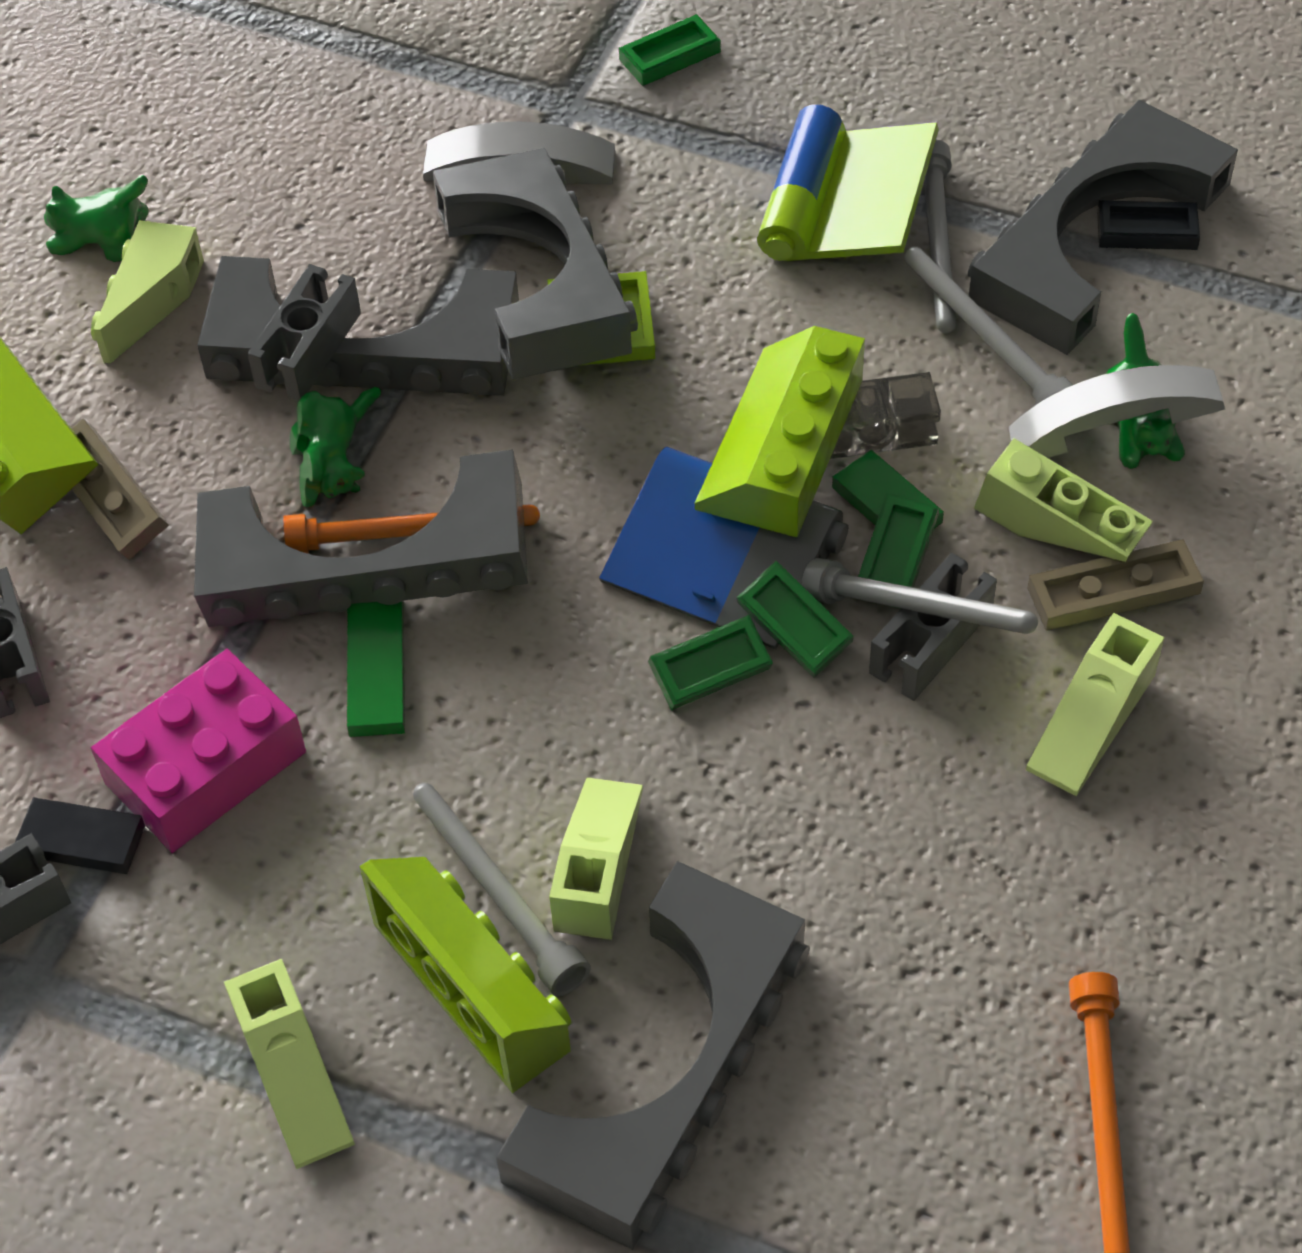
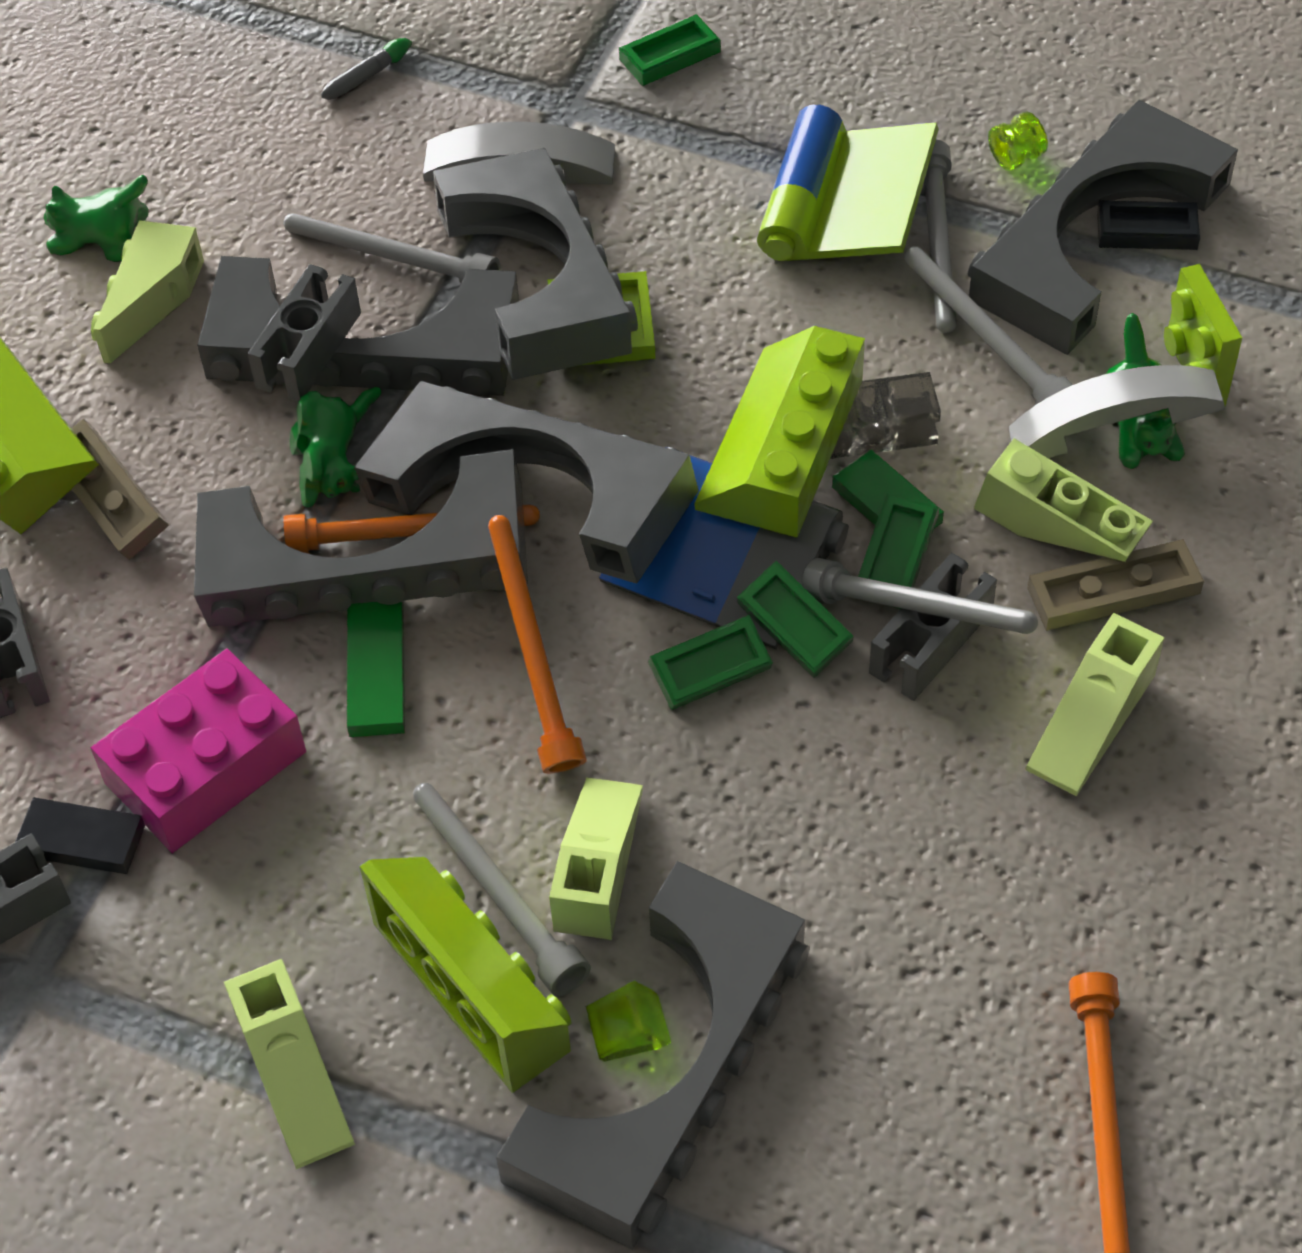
(388, 248): none -> light grey piece
(391, 53): none -> dark grey piece
(559, 747): none -> orange piece
(628, 1022): none -> clear neon green slope
(634, 484): none -> dark grey arch
(1017, 141): none -> clear neon green wheel
(1202, 329): none -> lime plate

